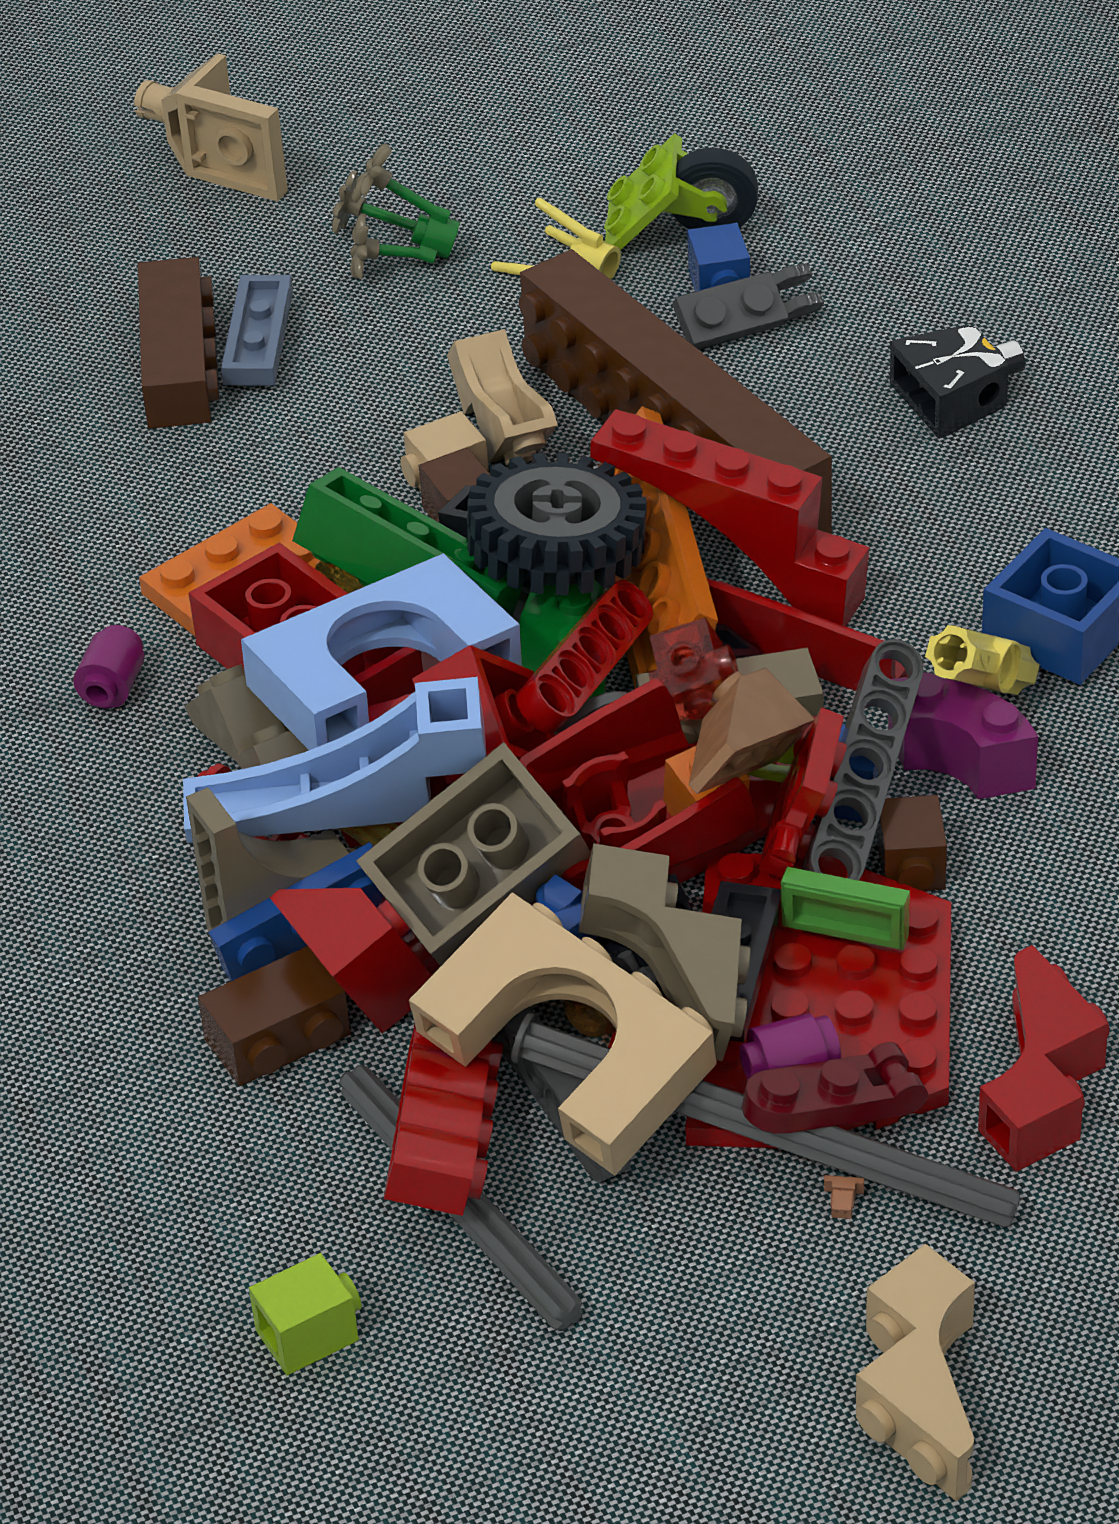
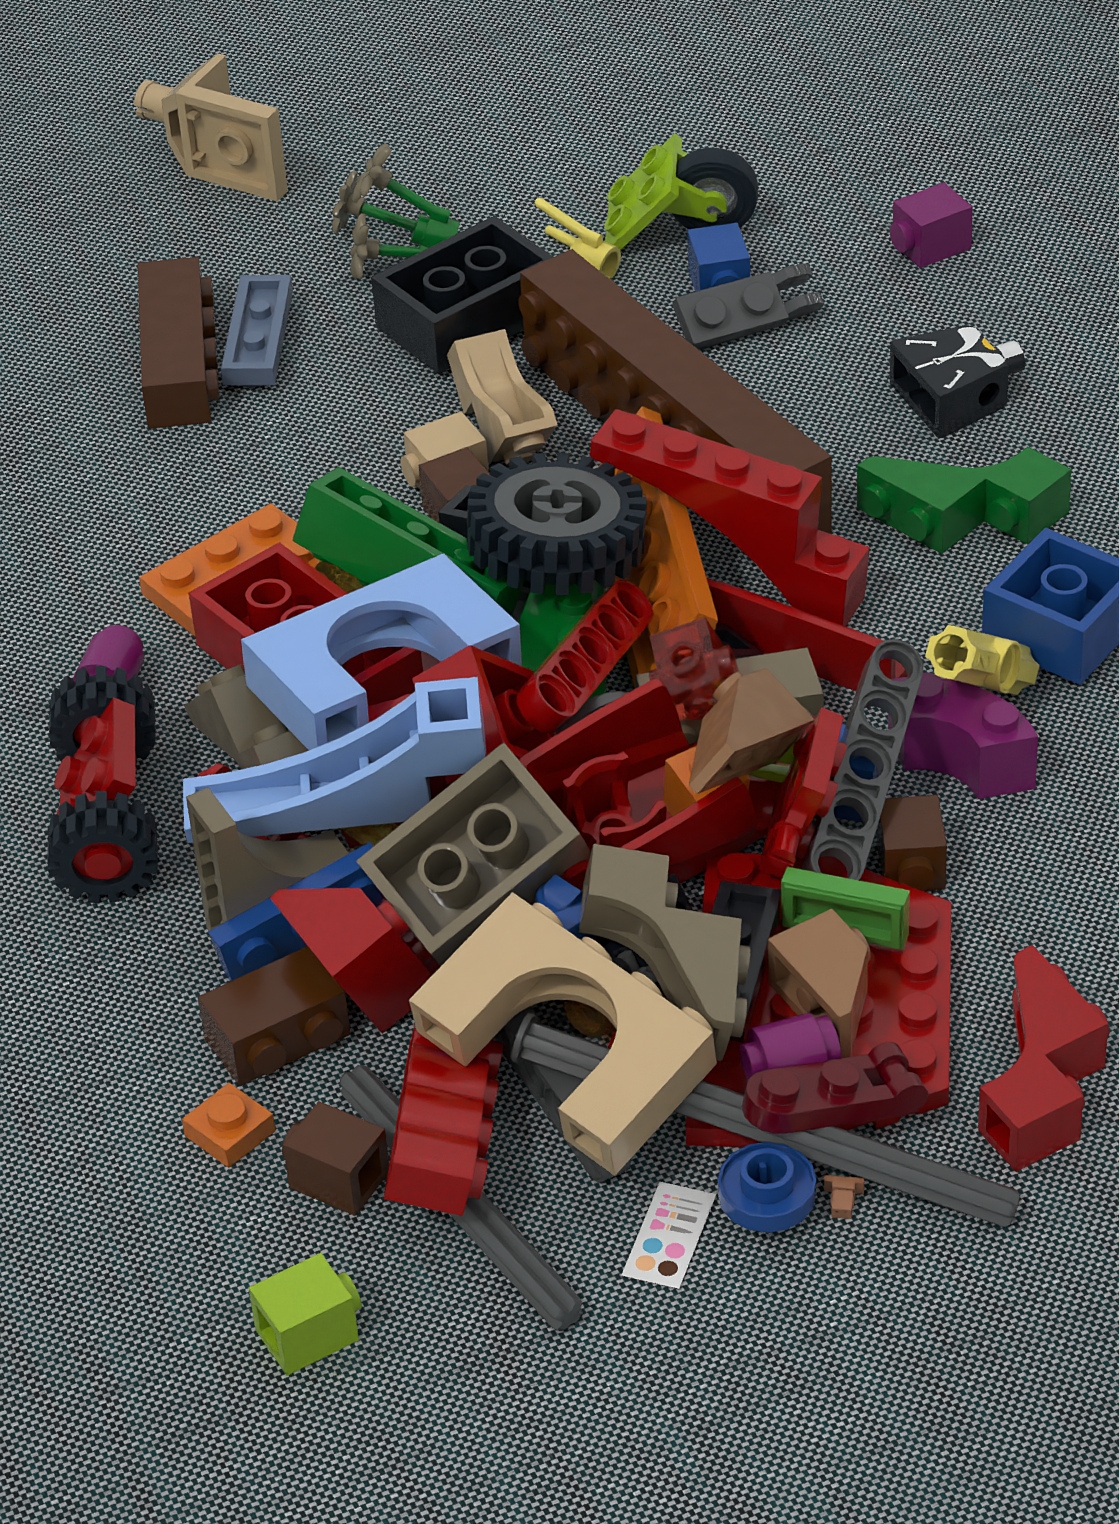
(95, 836): none -> black plate
(228, 1125): none -> orange plate
(335, 1157): none -> reddish brown brick
(455, 291): none -> black brick
(669, 1235): none -> white sticker
(767, 1187): none -> blue plate
(822, 971): none -> medium nougat slope
(909, 1389): tan arch -> none
(931, 225): none -> magenta brick
(947, 502): none -> green arch

